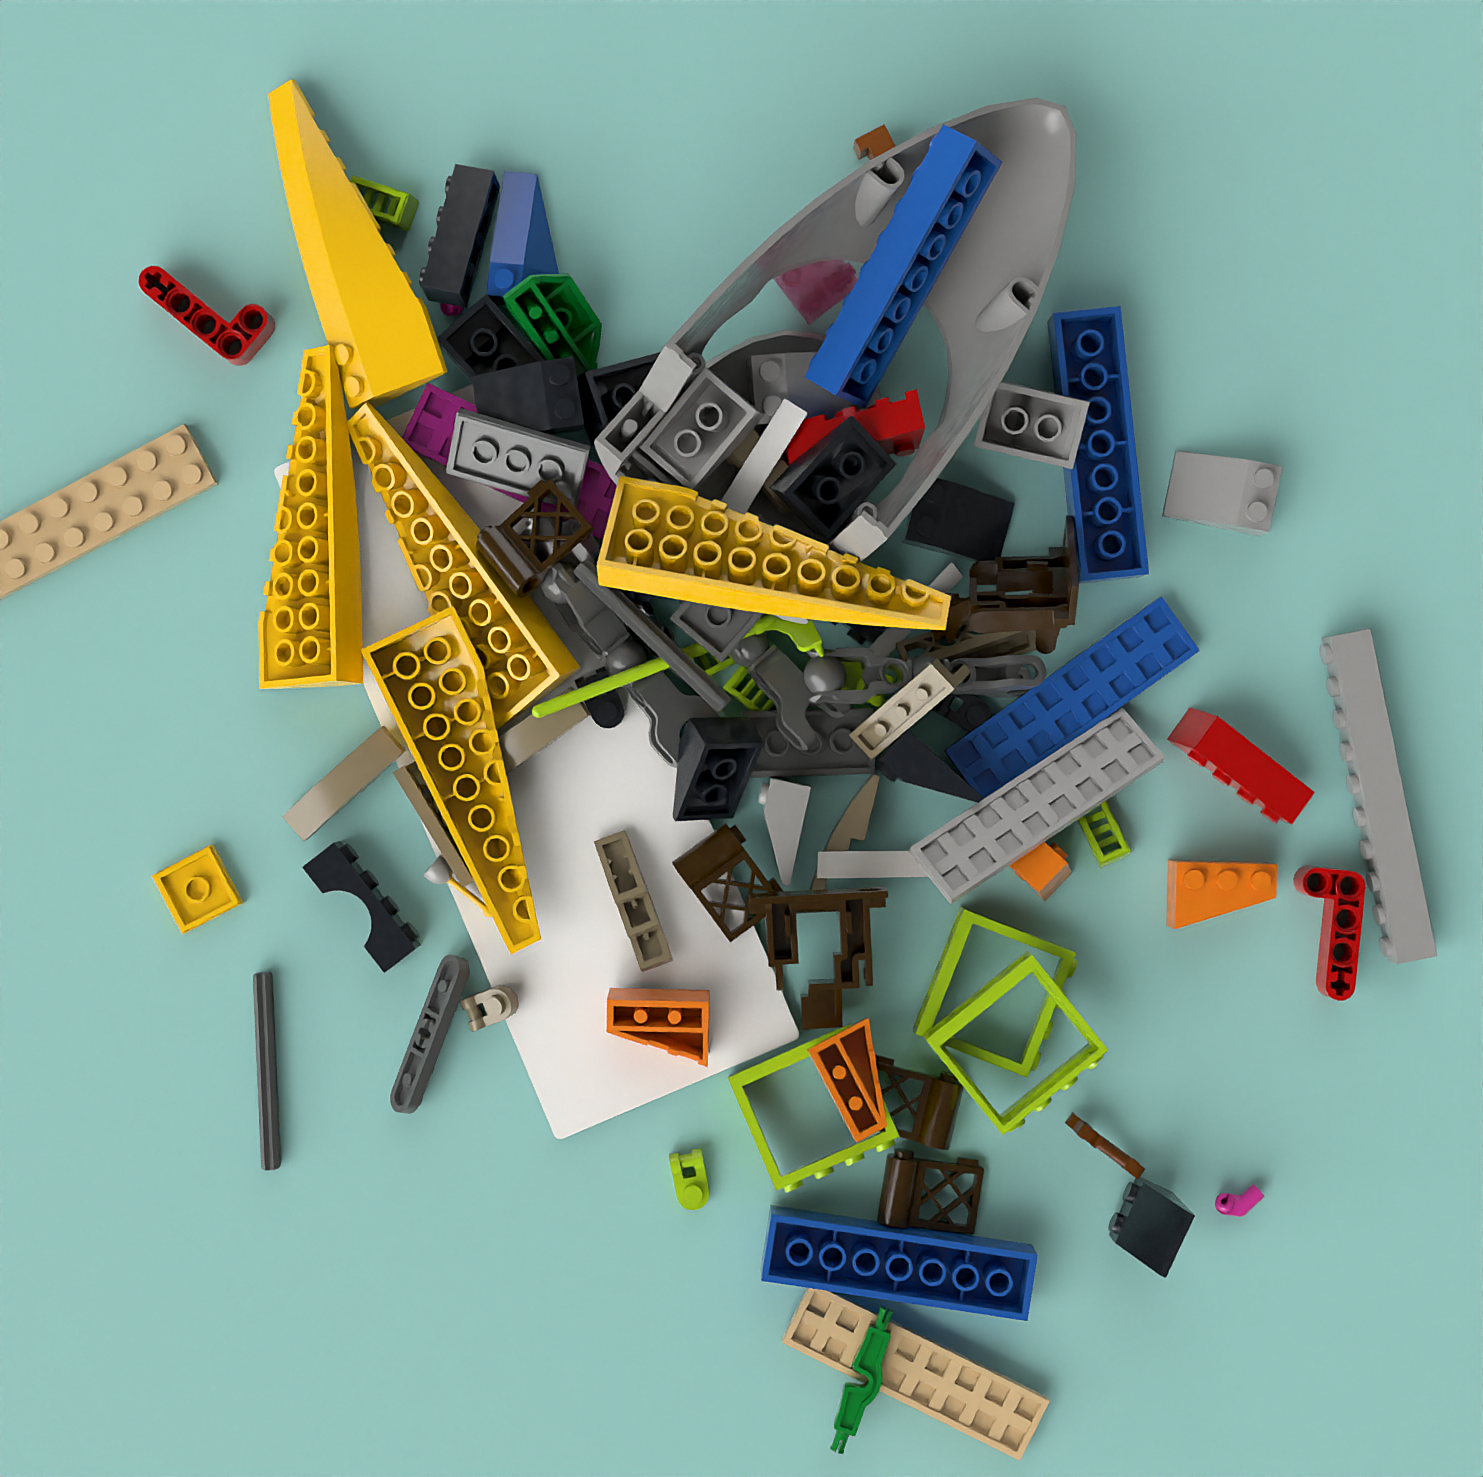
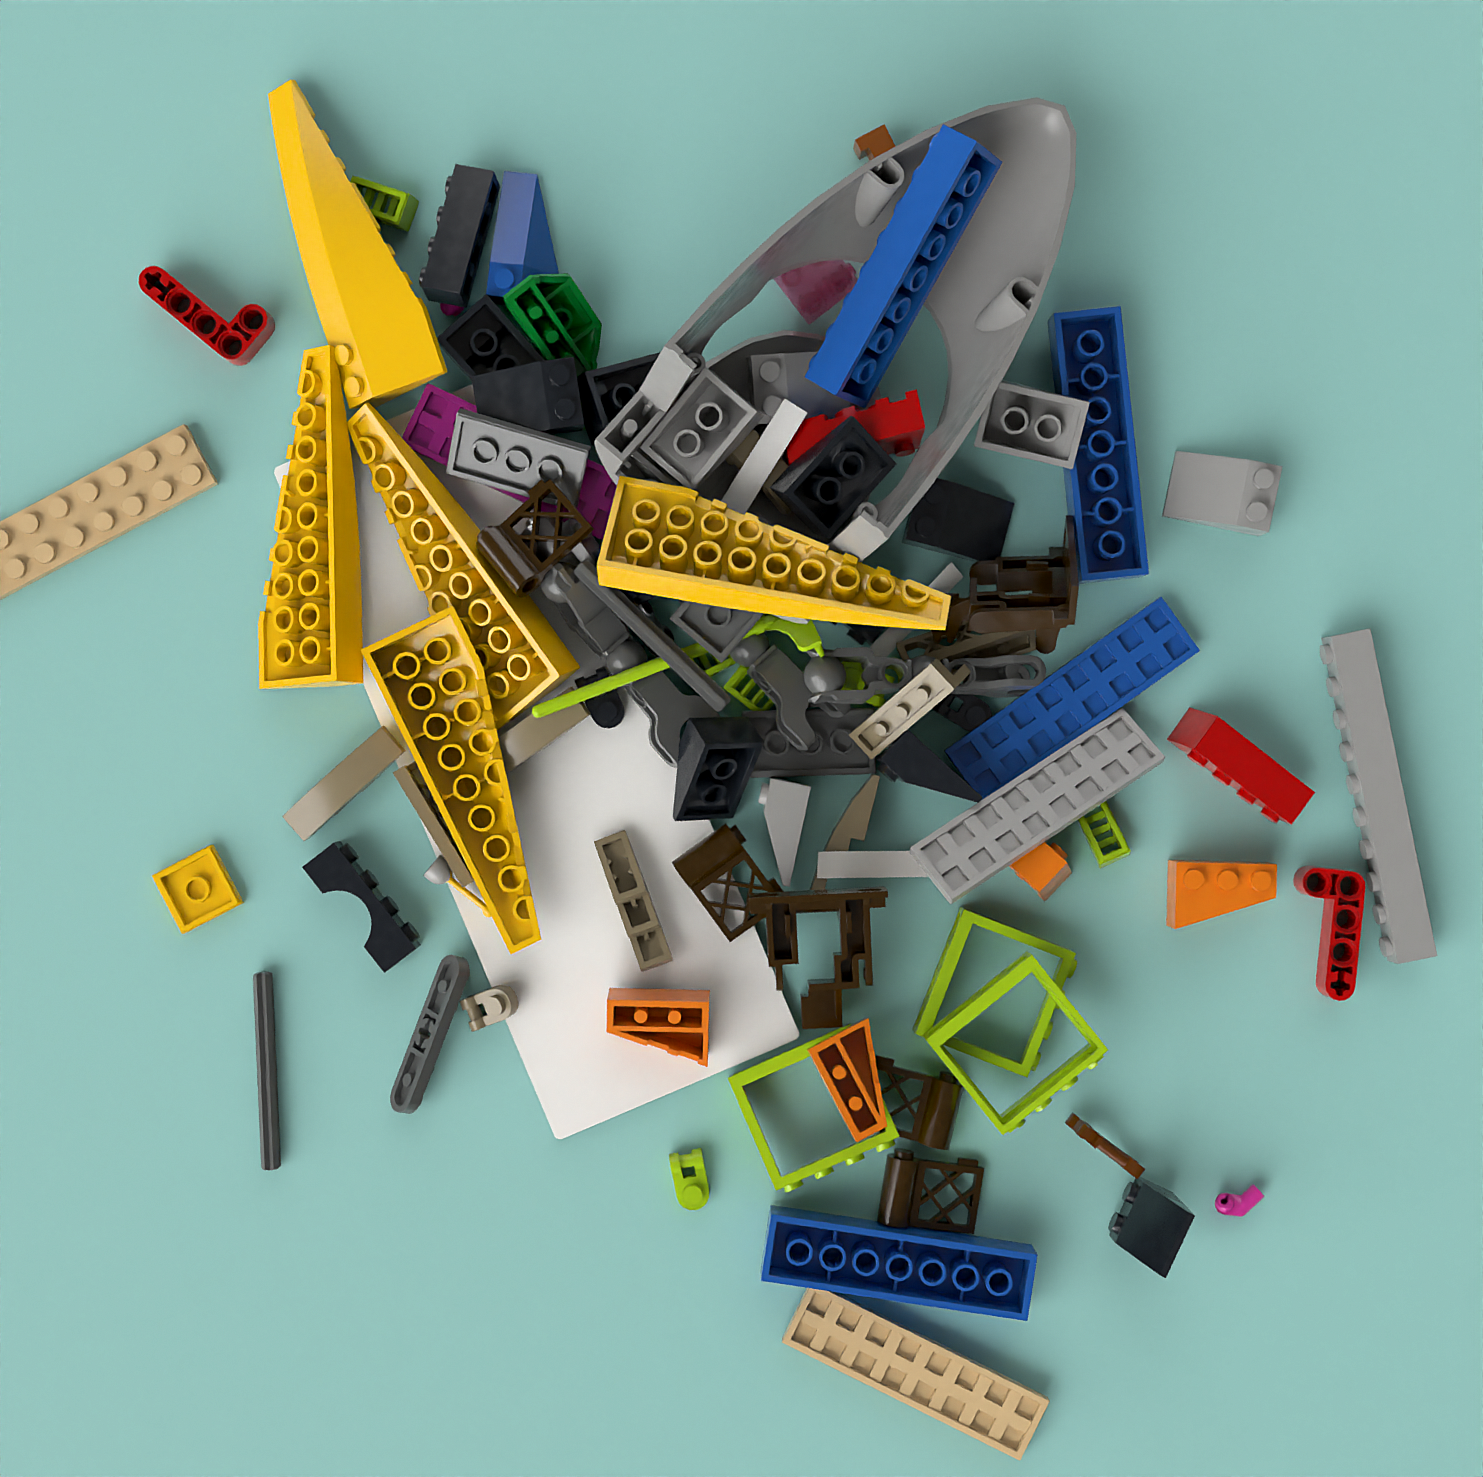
(857, 1396): green piece -> none

